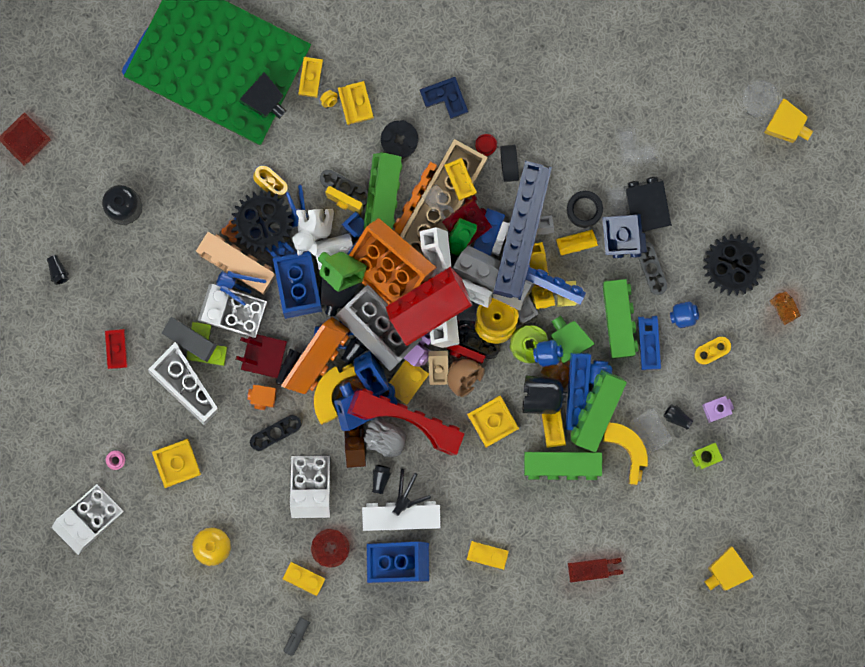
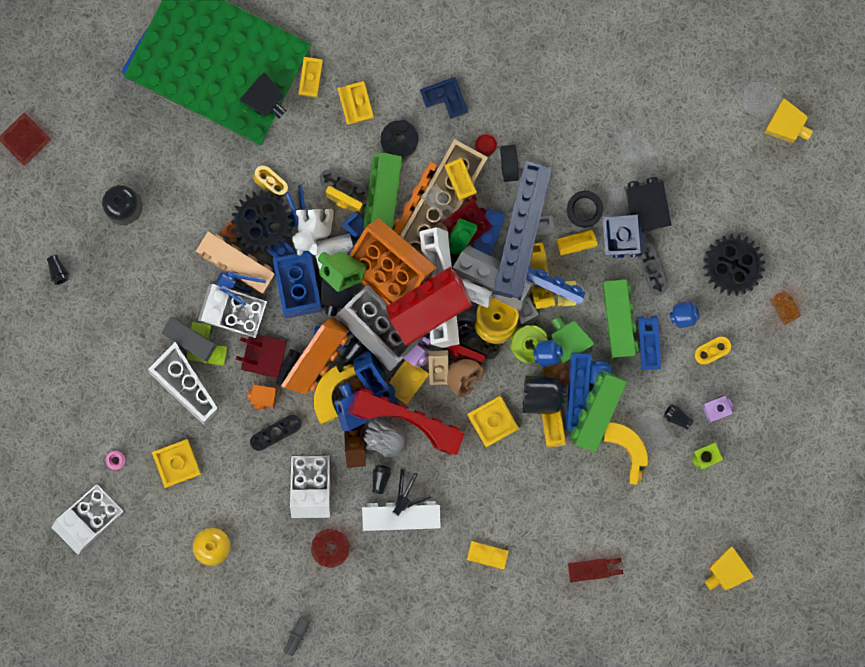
(116, 349): red plate -> none
(304, 578): yellow plate -> none
(329, 99): yellow plate -> none
(398, 562): blue slope -> none
(502, 235): white plate -> none
(562, 464): bright green brick -> none

